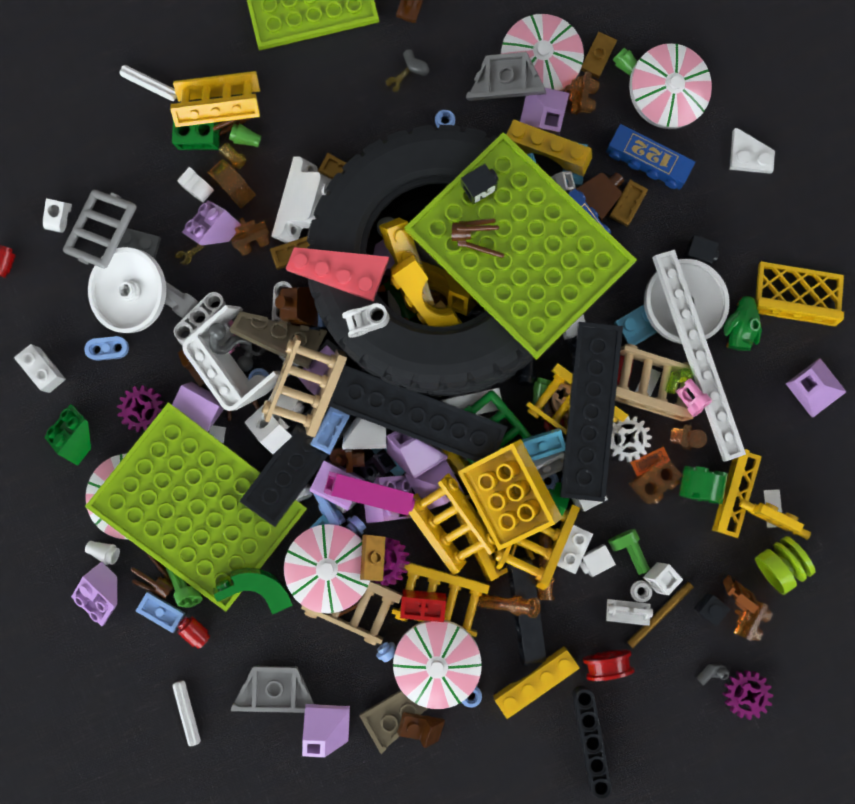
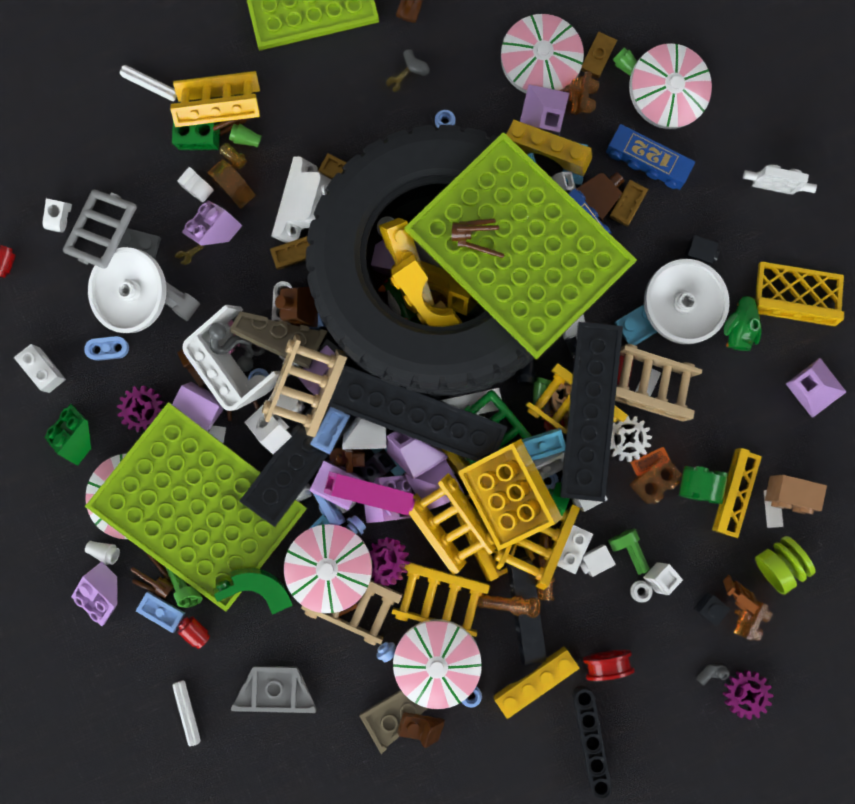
(203, 308): white beam -> none
(249, 232): clear orange hips -> none
(324, 729): lavender slope -> none
(344, 271): coral wing -> none
(364, 320): white piece -> none
(372, 558): pearl gold plate -> none
(423, 605): red hinge -> none
(479, 183): black brick -> none
(506, 77): light grey wing -> none
(628, 612): white hinge -> none
(660, 614): pearl gold bar -> none
(677, 377): clear neon green arm -> none
(688, 437): clear orange hips -> none
(697, 404): bright pink piece -> none
(698, 354): white plate -> none
(750, 154): white wing -> none
(770, 514): yellow plate -> none
(780, 180): none -> white plate
(795, 493): none -> medium nougat brick

